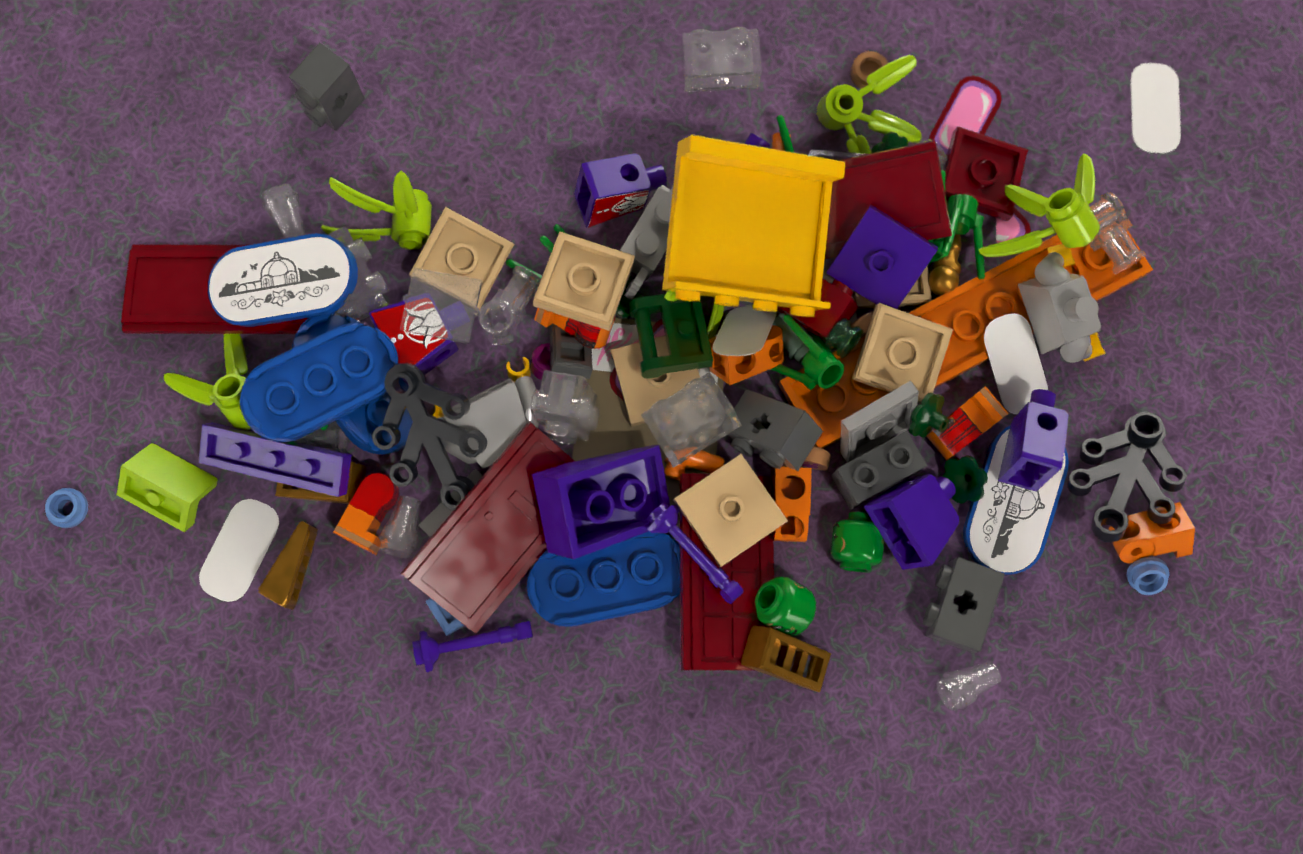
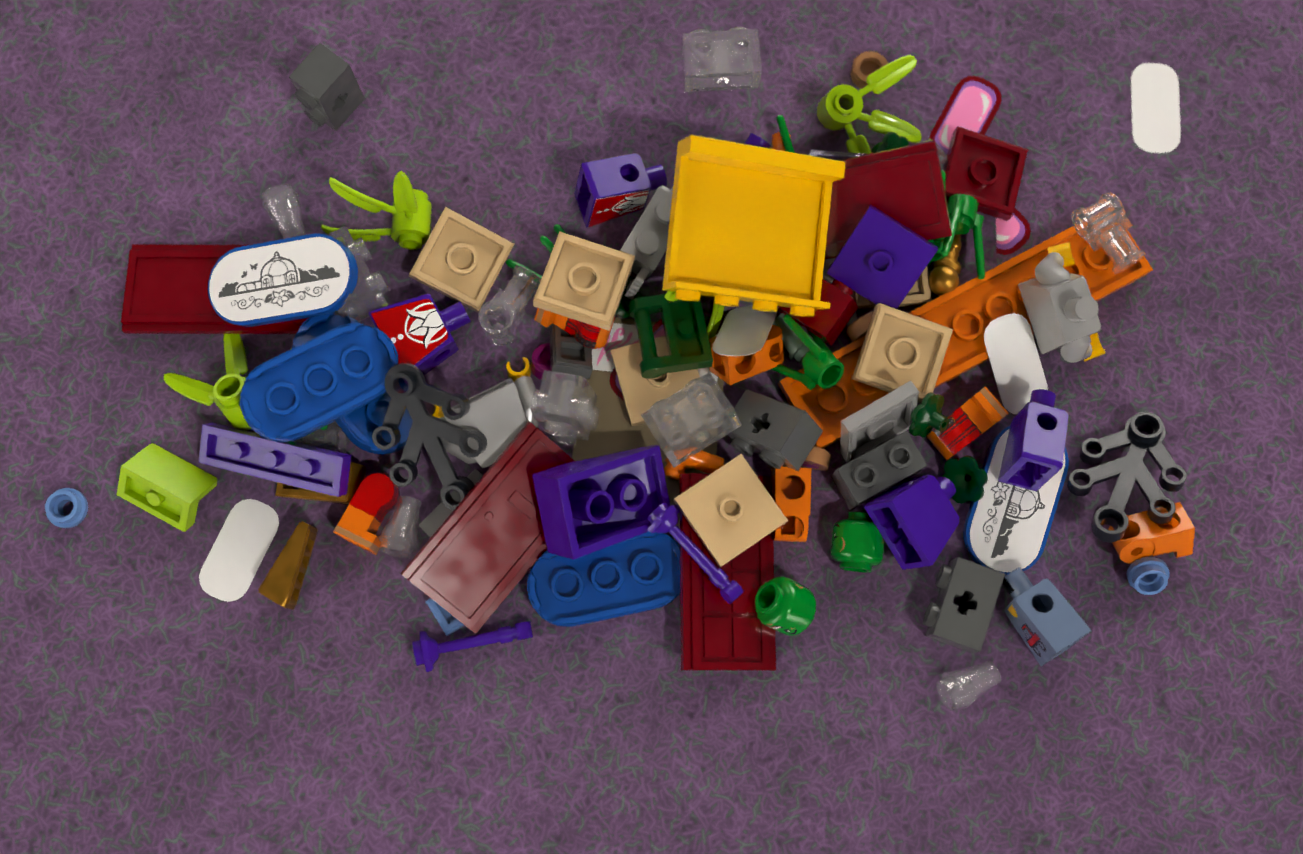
(441, 305): clear piece -> none
(763, 650): pearl gold slope -> none
(843, 338): clear green bush -> none
(1053, 627): none -> sand blue torso
(1065, 210): lime plant -> none

